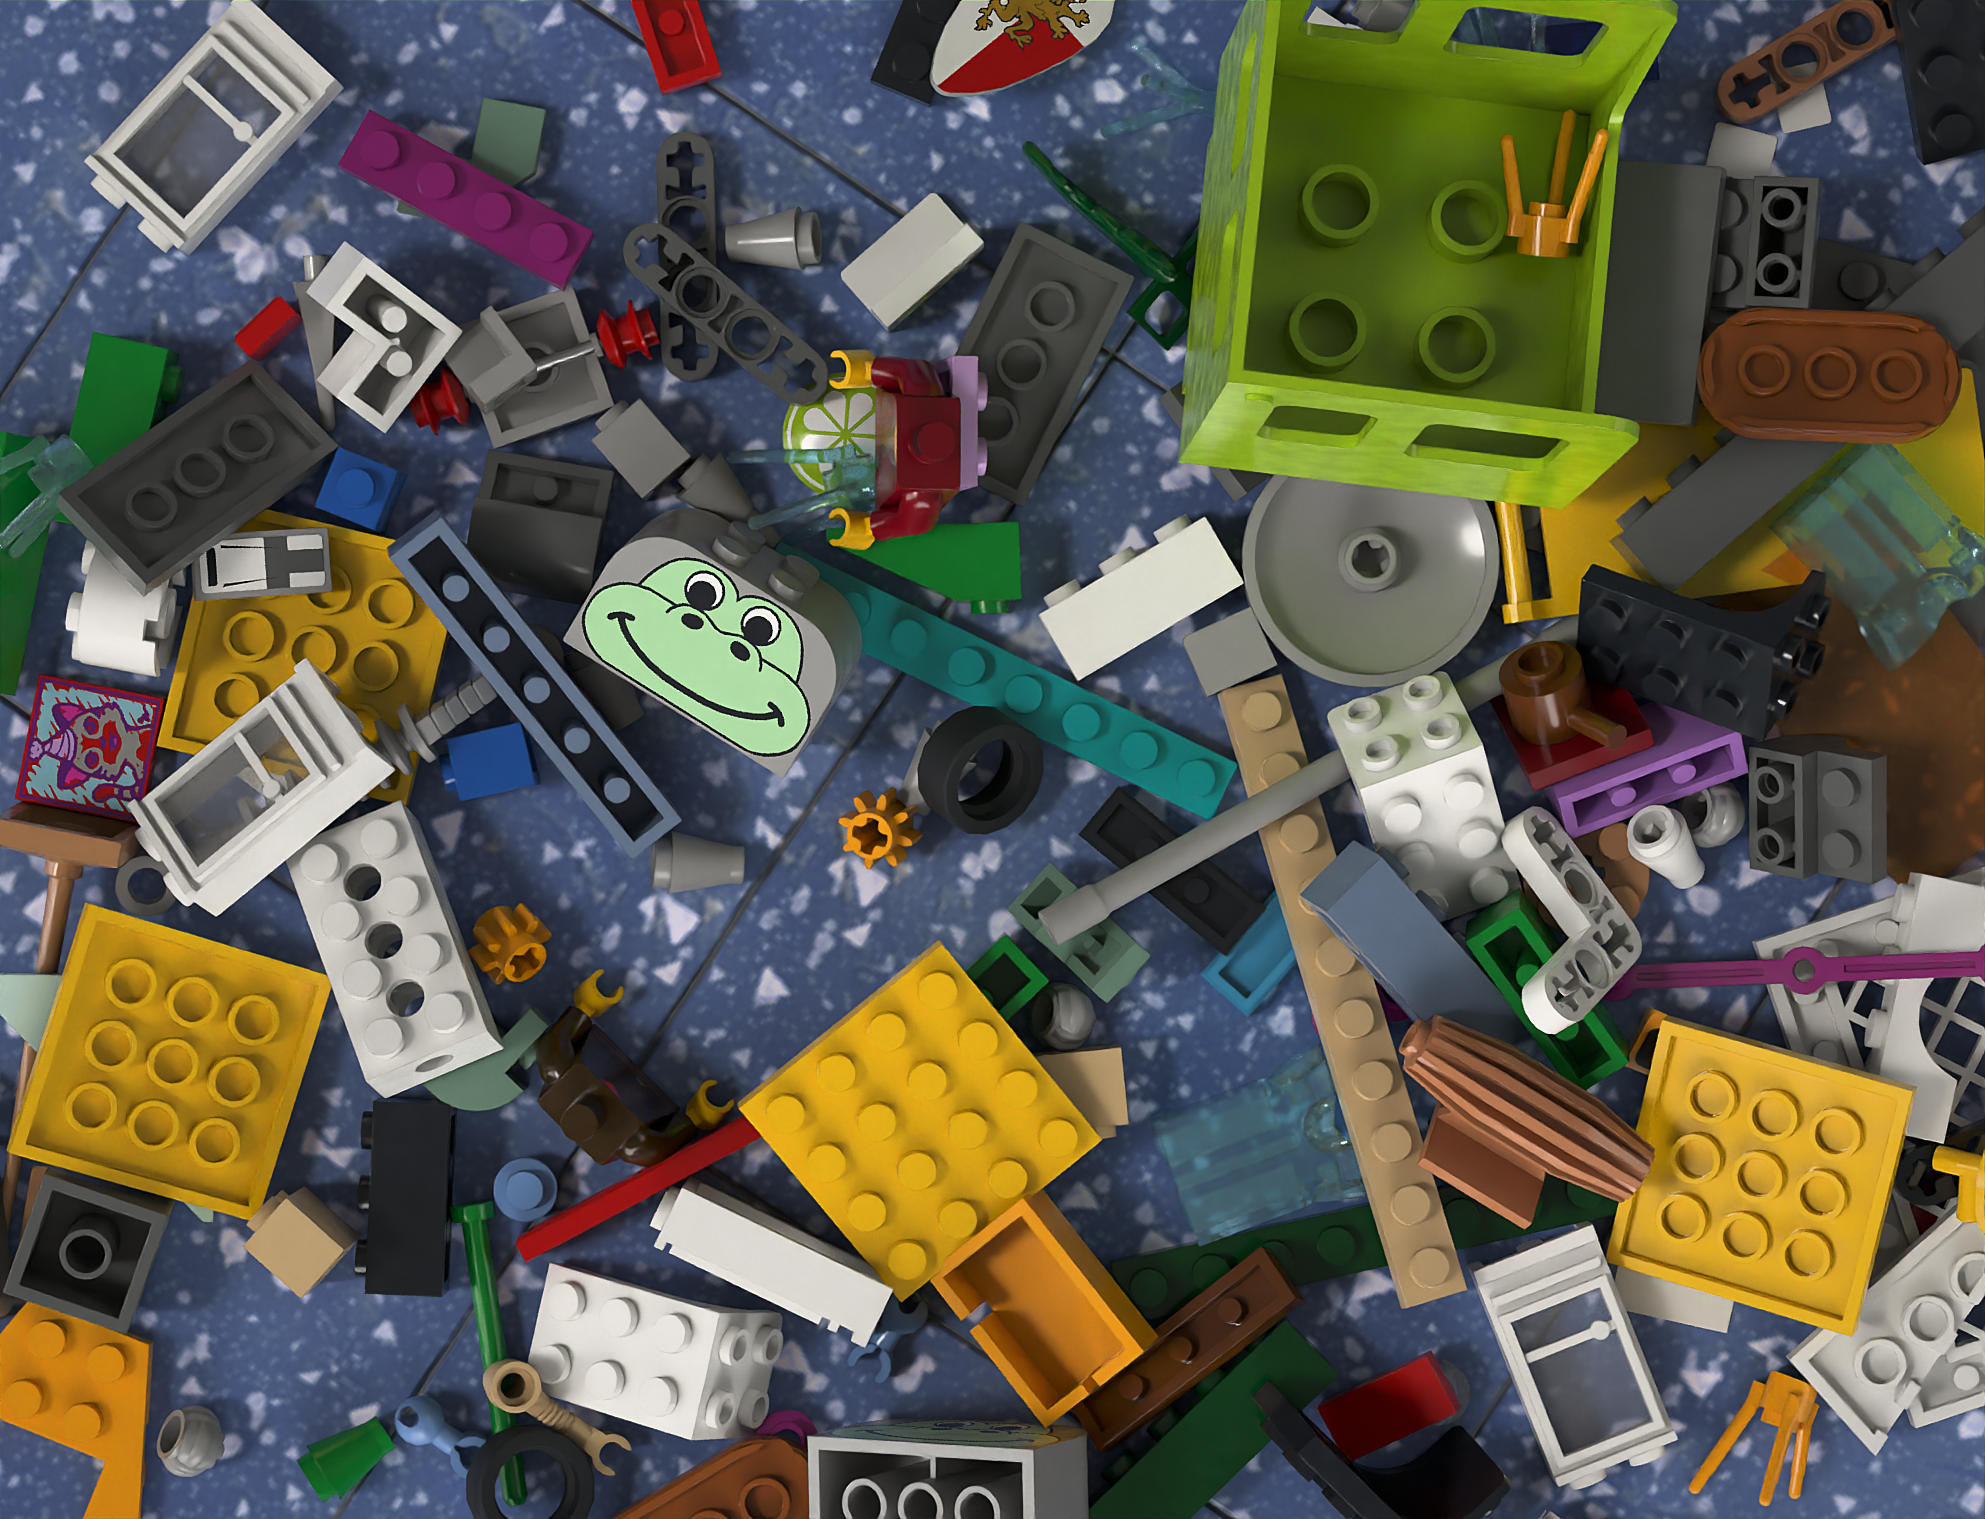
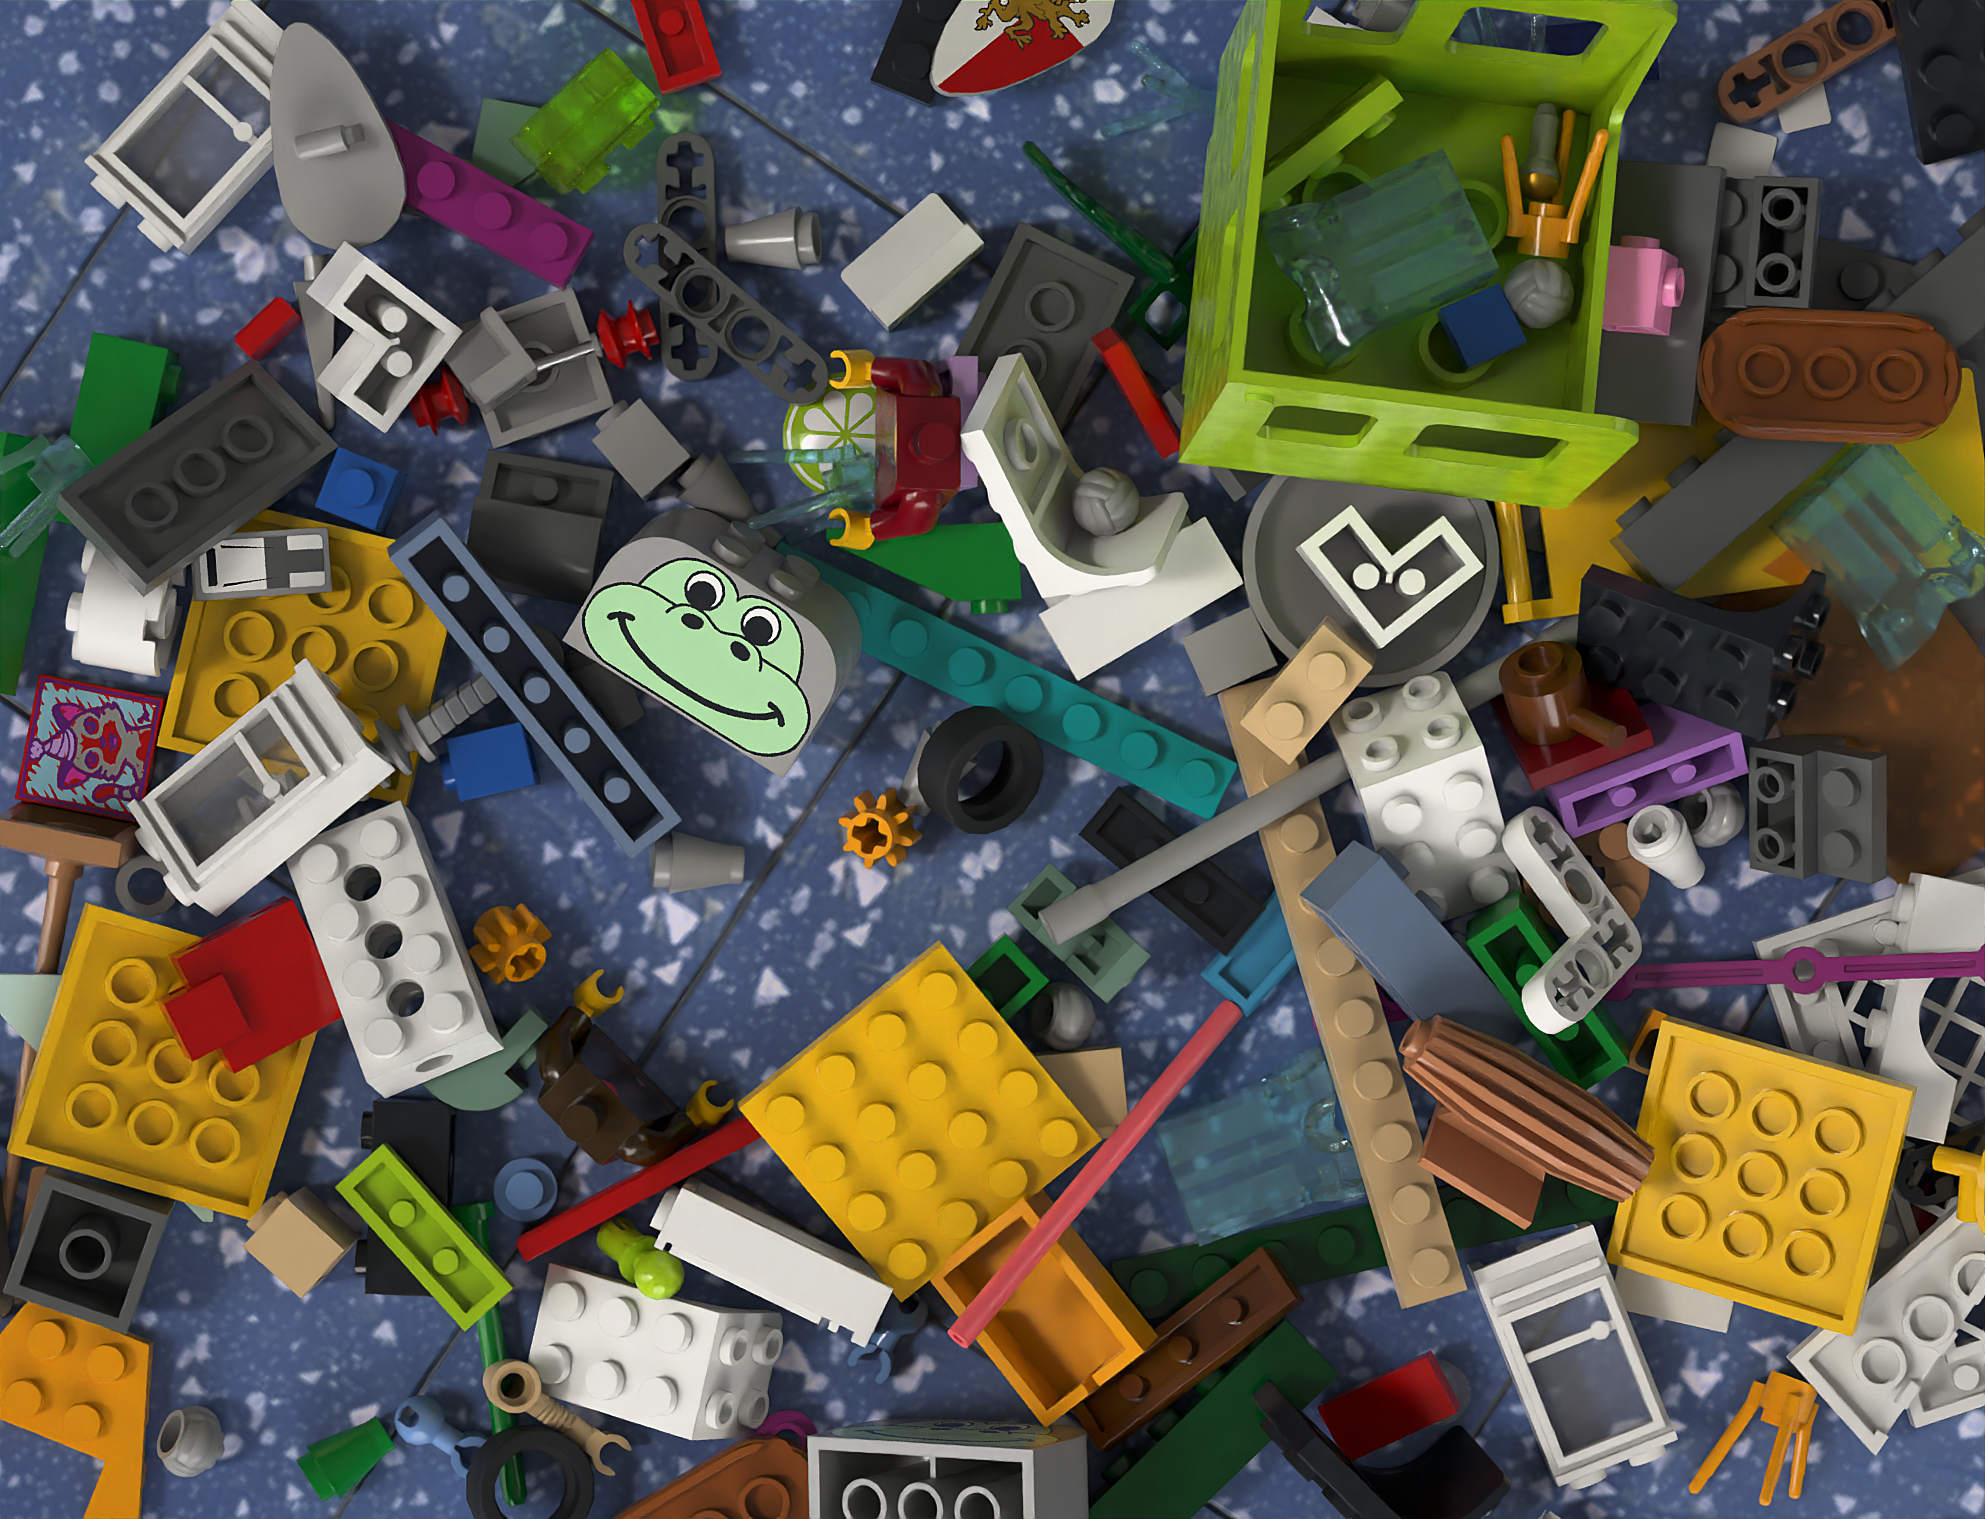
(249, 988): none -> red piece
(331, 144): none -> light grey shield
(425, 1236): none -> lime plate
(586, 123): none -> clear neon green brick
(651, 1269): none -> lime pin
(1031, 487): none -> white bracket
(1094, 1174): none -> coral piece
(1105, 501): none -> light grey piece
(1137, 391): none -> red tile
(1308, 689): none -> tan piece
(1319, 147): none -> lime plate
(1381, 253): none -> clear light blue piece
(1382, 589): none -> white brick
(1481, 327): none -> blue tile
(1538, 173): none -> light grey piece
(1539, 293): none -> light grey piece
(1641, 287): none -> bright pink brick

